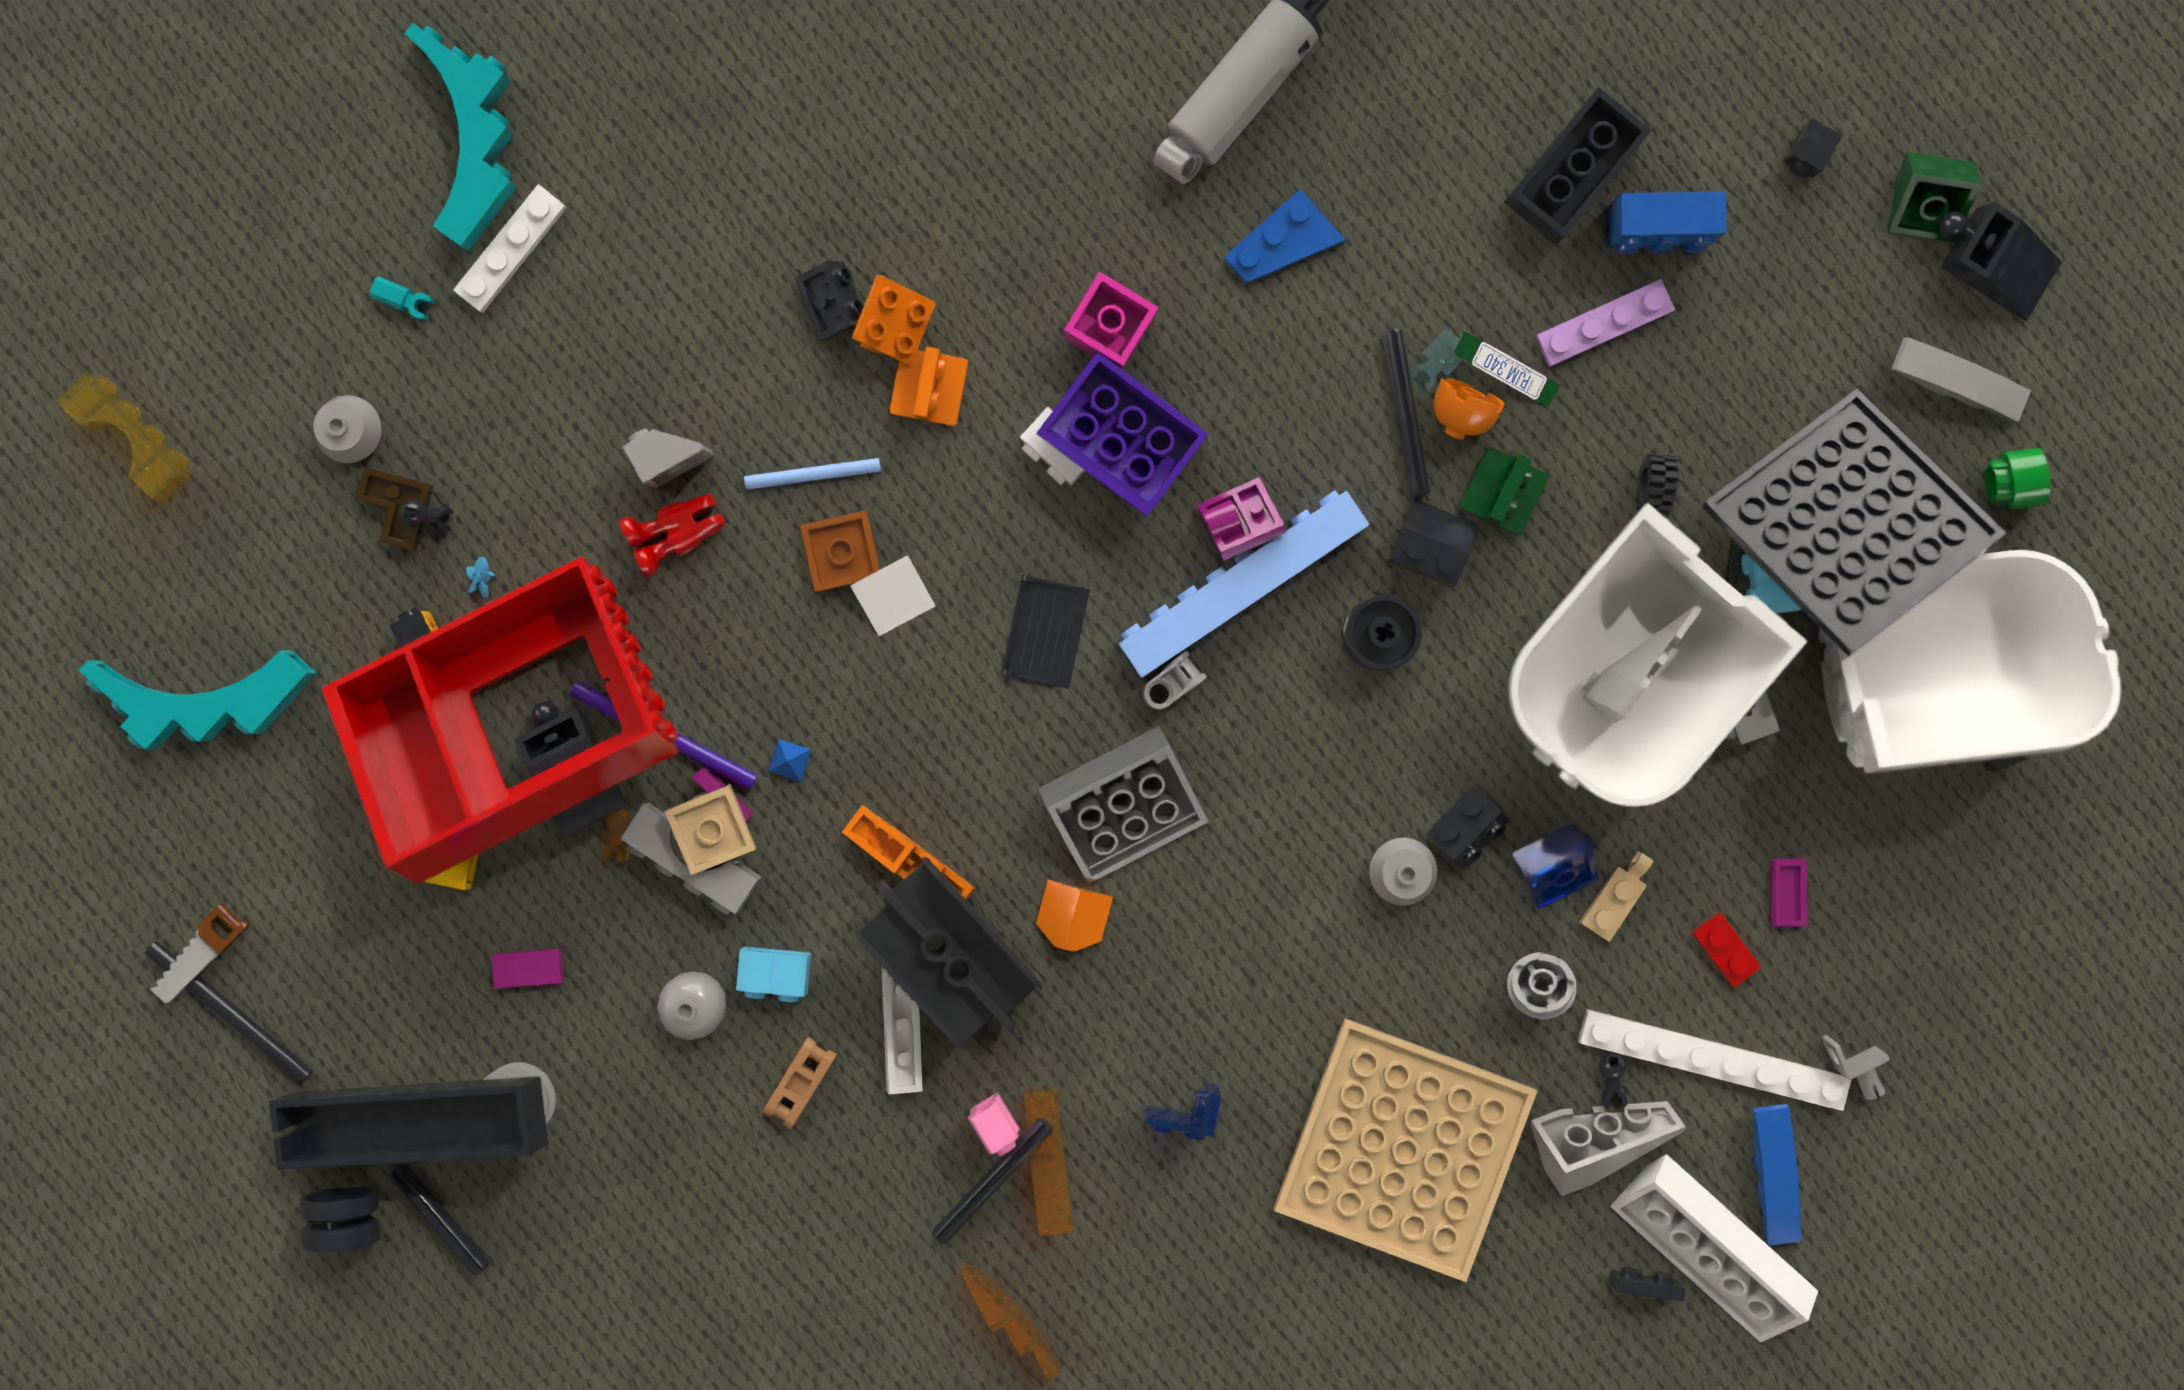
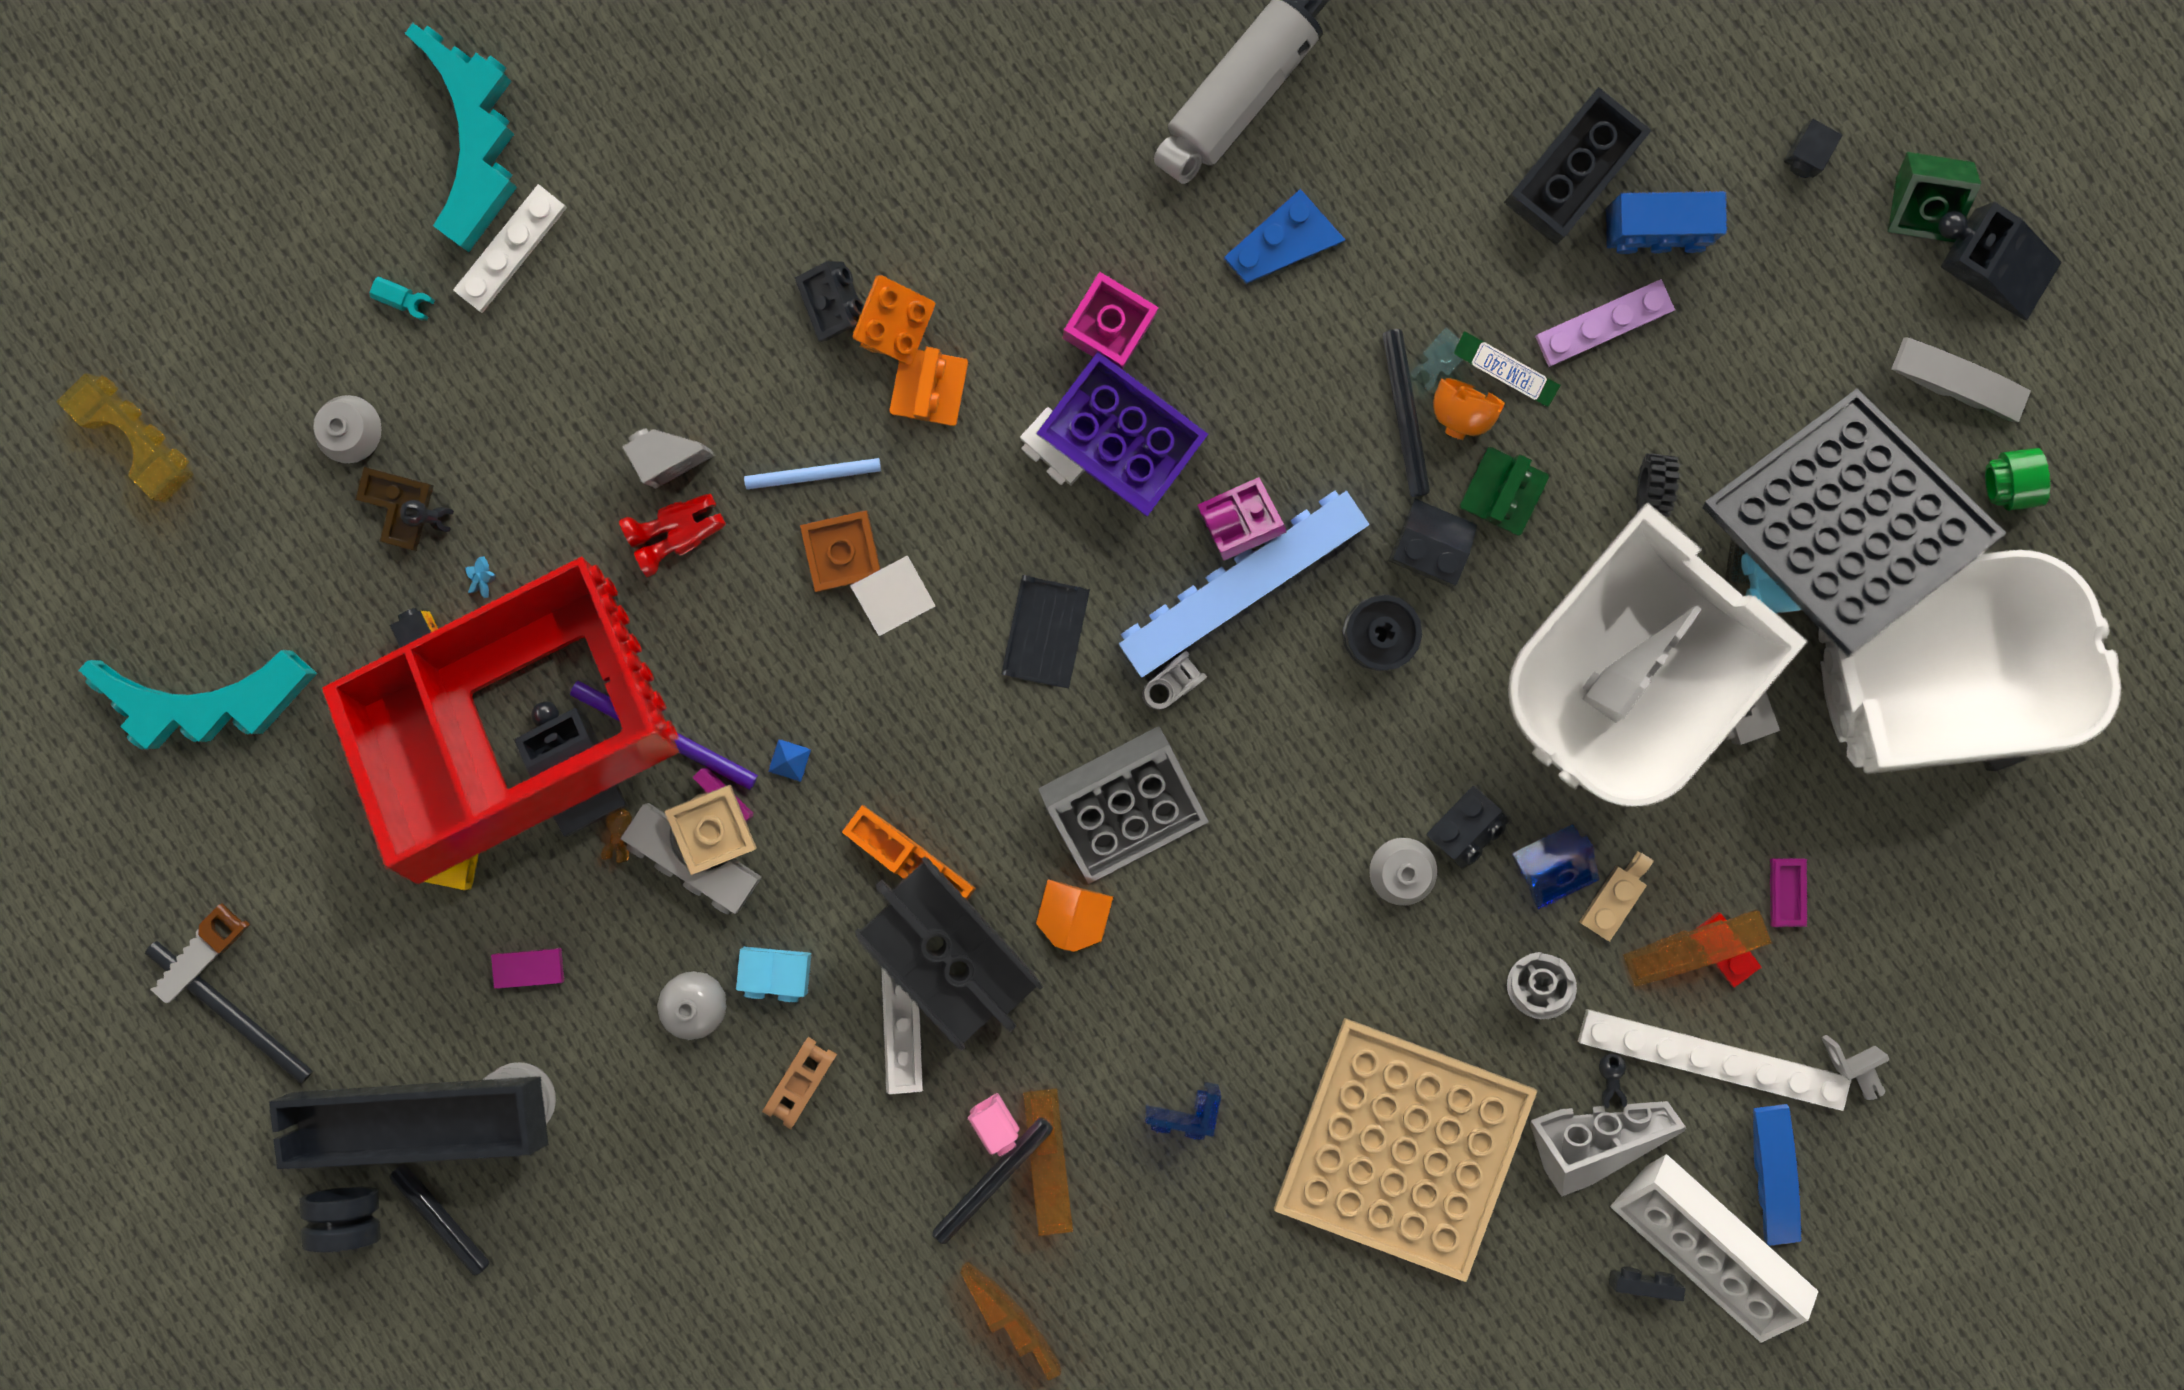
(1697, 948): none -> clear orange slope

